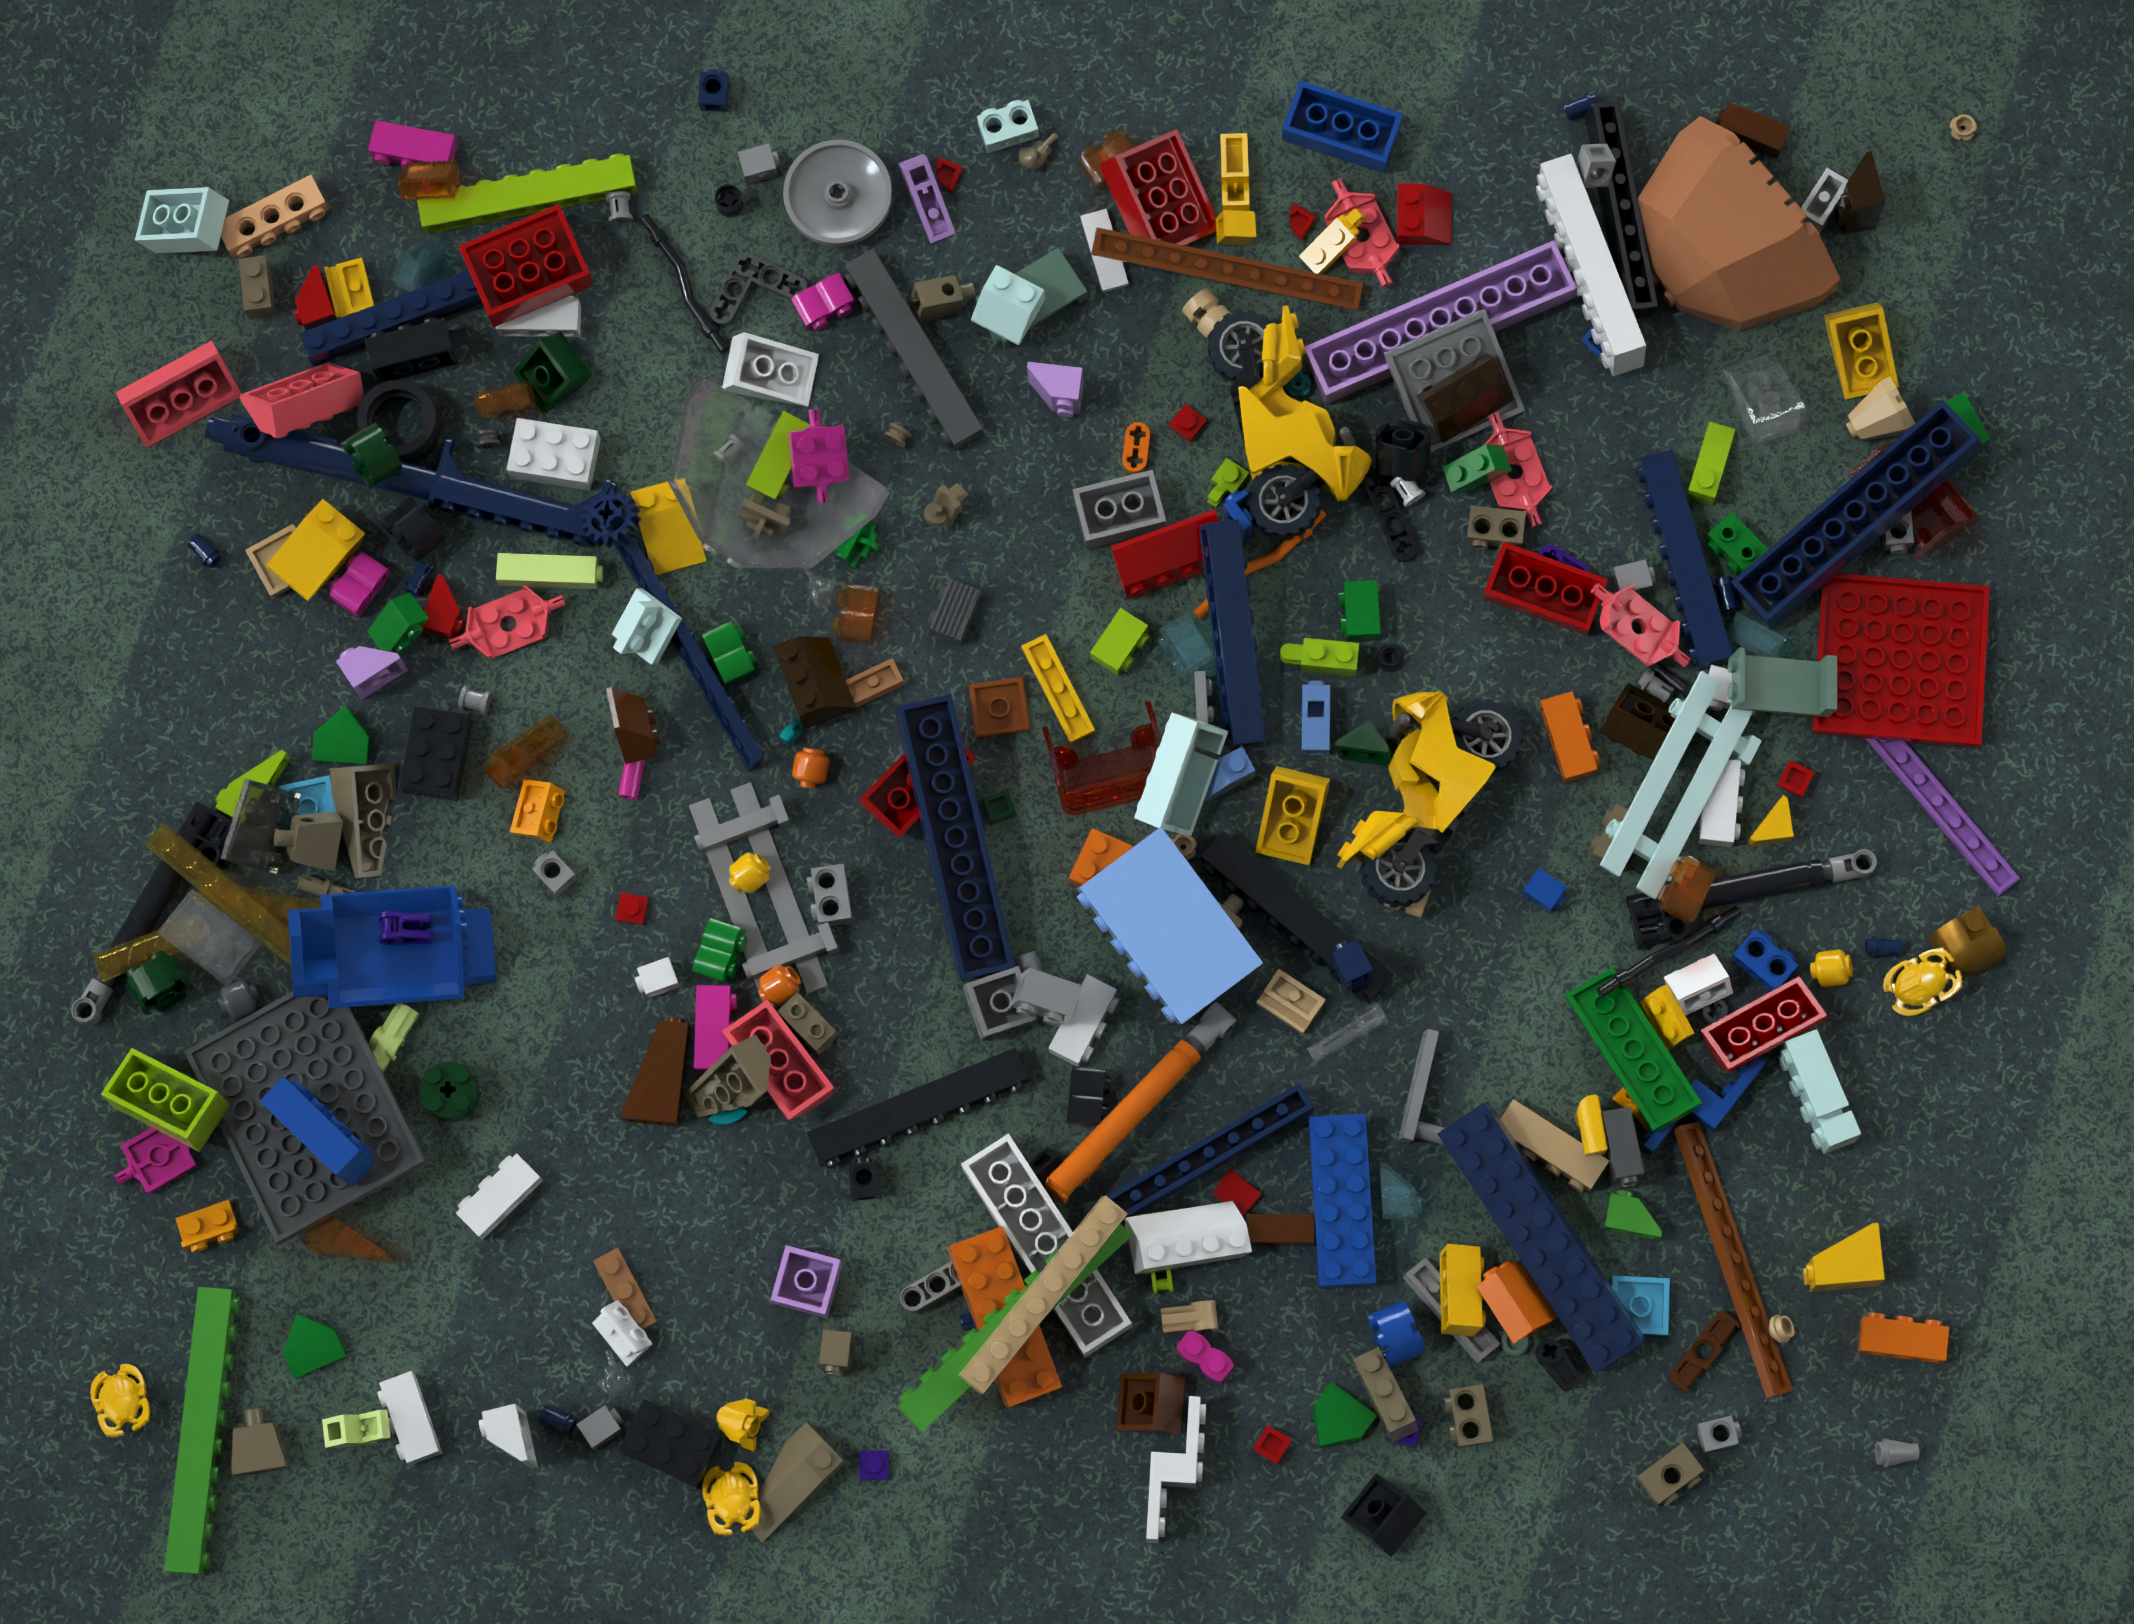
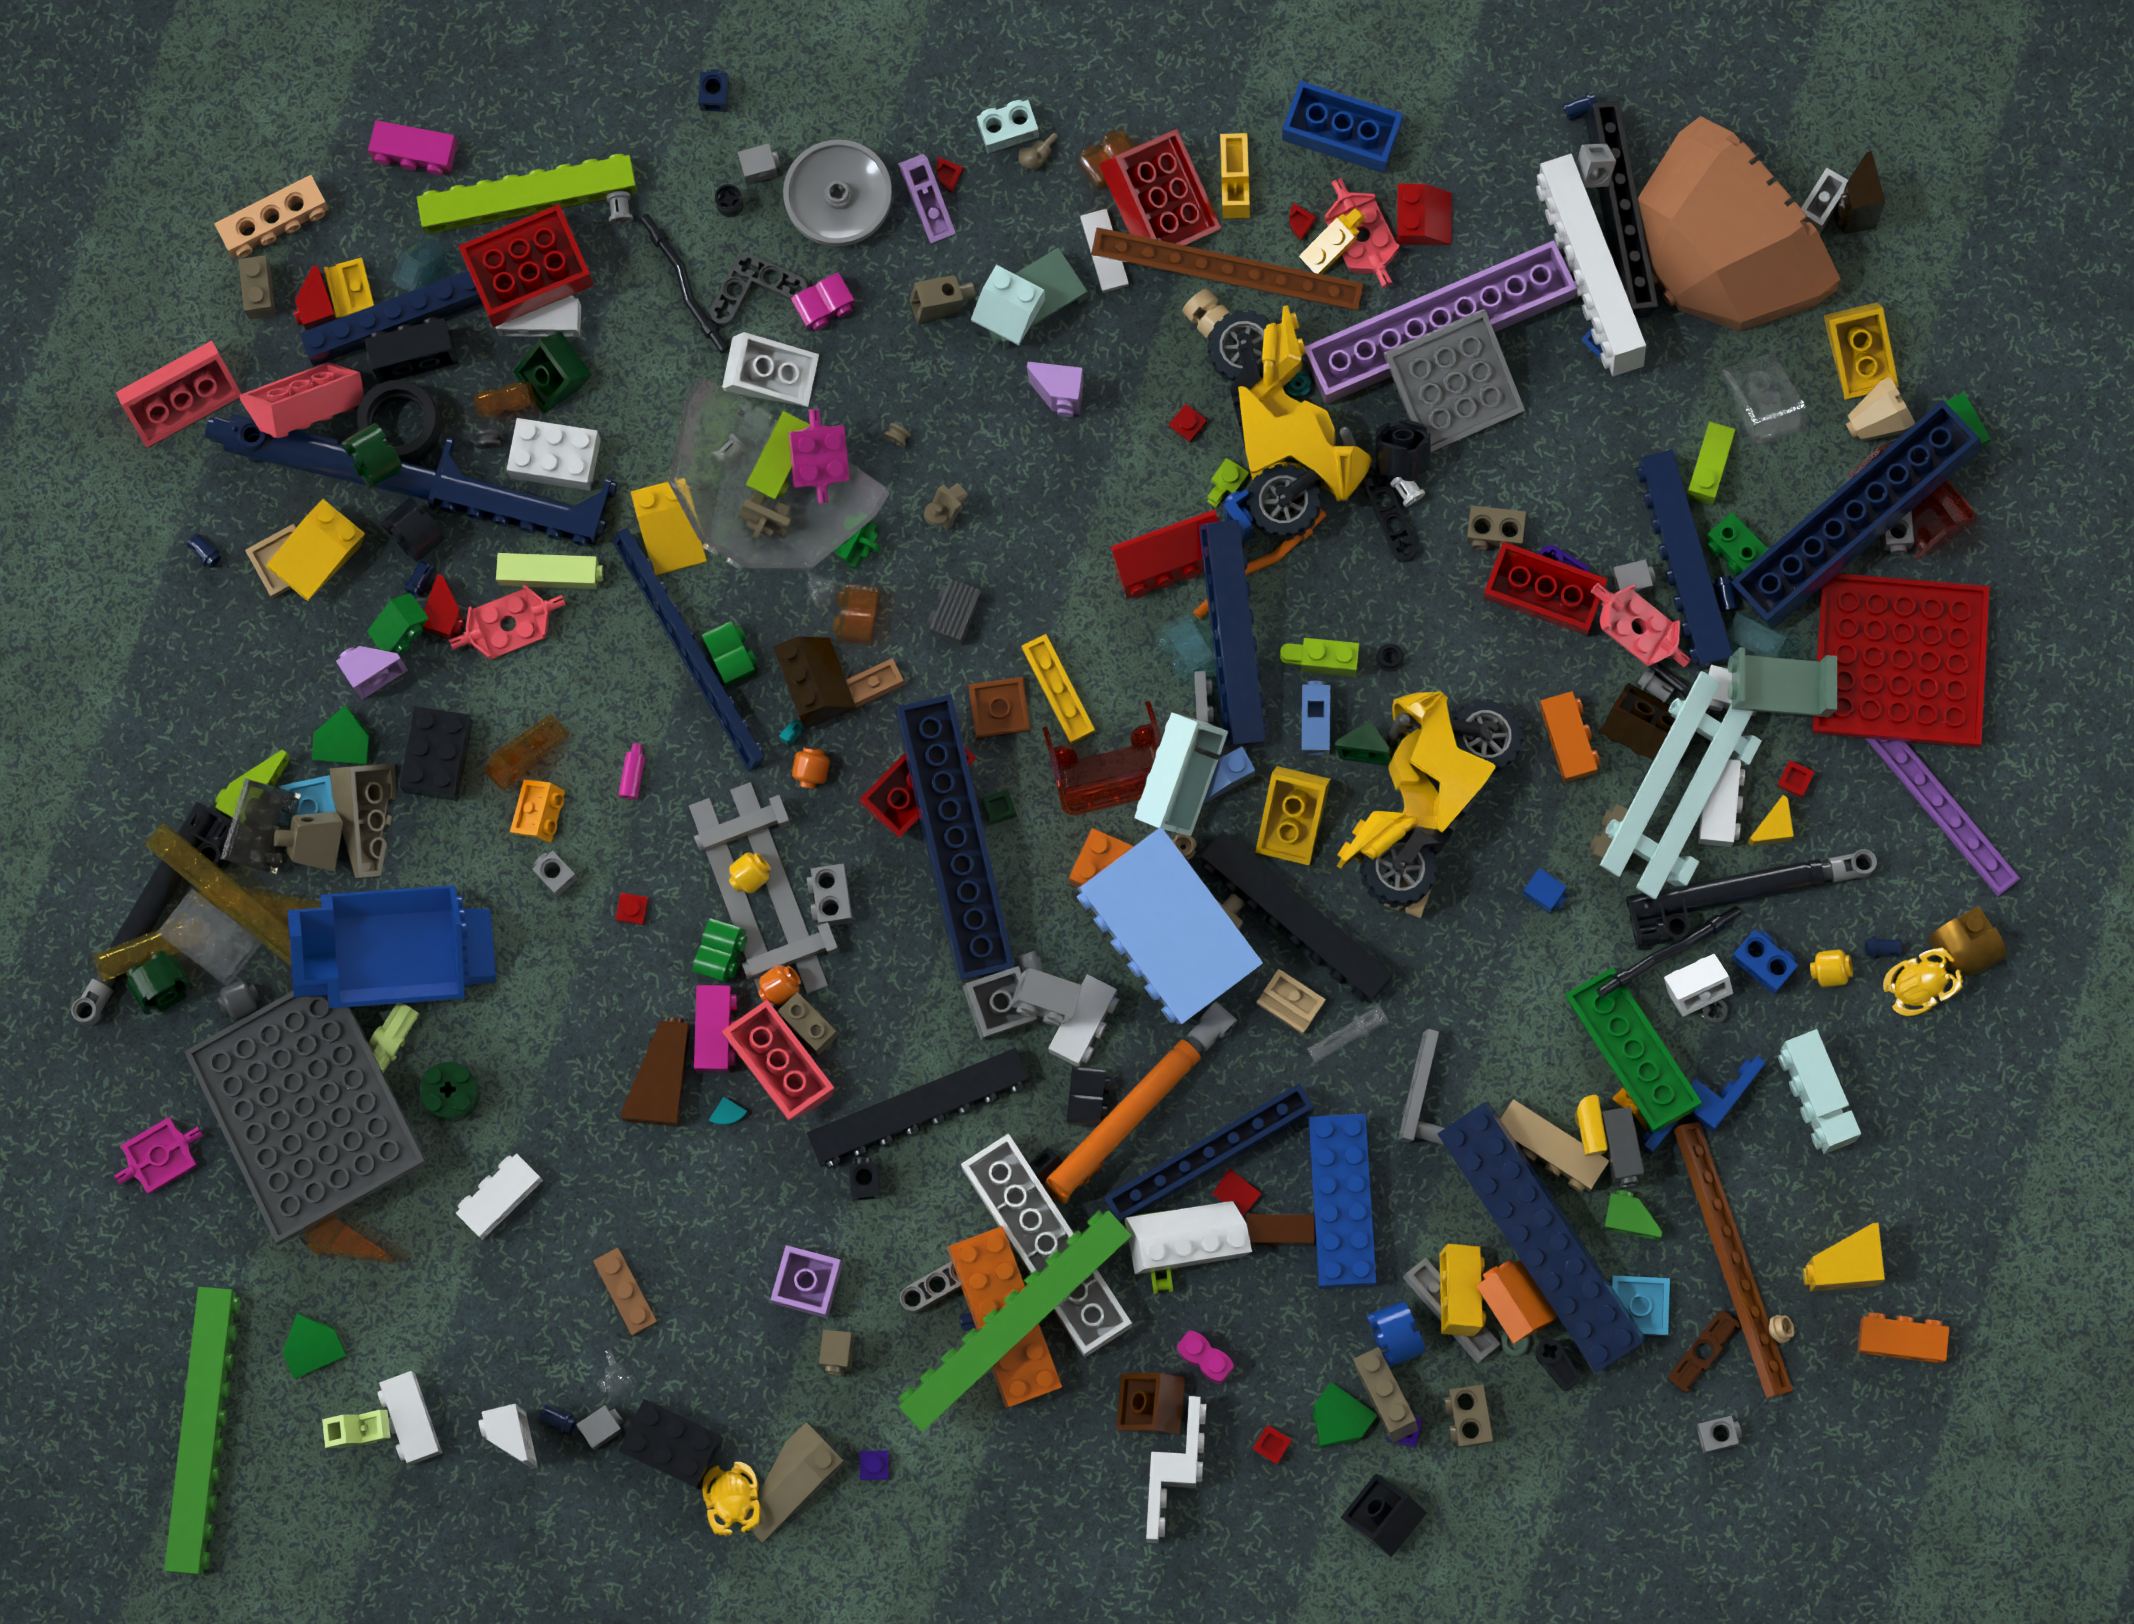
(120, 1400): yellow shield -> none
(165, 1099): lime brick -> none
(182, 220): light aqua brick -> none
(207, 1226): light orange bracket -> none
(257, 1447): dark tan torso -> none
(319, 1130): blue brick -> none
(320, 887): dark tan pin -> none
(359, 583): dark pink brick -> none
(399, 922): dark purple piece -> none
(429, 180): clear orange brick -> none
(474, 700): light grey bush -> none
(610, 518): dark blue gear -> none
(622, 1333): white bracket -> none
(633, 725): reddish brown slope -> none
(645, 627): light aqua bracket -> none
(656, 978): white brick -> none
(732, 1080): dark tan wedge -> none
(742, 1421): yellow brick -> none
(914, 350): dark grey brick -> none
(1042, 1294): tan brick -> none
(1119, 509): light grey brick -> none
(1120, 642): lime brick -> none
(1142, 449): orange beam -> none
(1194, 1317): tan piece -> none
(1235, 227): yellow panel -> none
(1351, 964): dark blue brick -> none
(1361, 610): green brick -> none
(1397, 1197): clear light blue slope -> none
(1466, 397): dark brown slope -> none
(1477, 468): green brick -> none
(1532, 486): coral plate -> none
(1666, 1017): yellow plate -> none
(1683, 1463): dark tan brick -> none
(1687, 889): clear orange brick -> none
(1754, 129): reddish brown brick -> none
(1762, 1025): red slope -> none
(1894, 1452): light grey cone -> none
(1963, 120): tan plate -> none

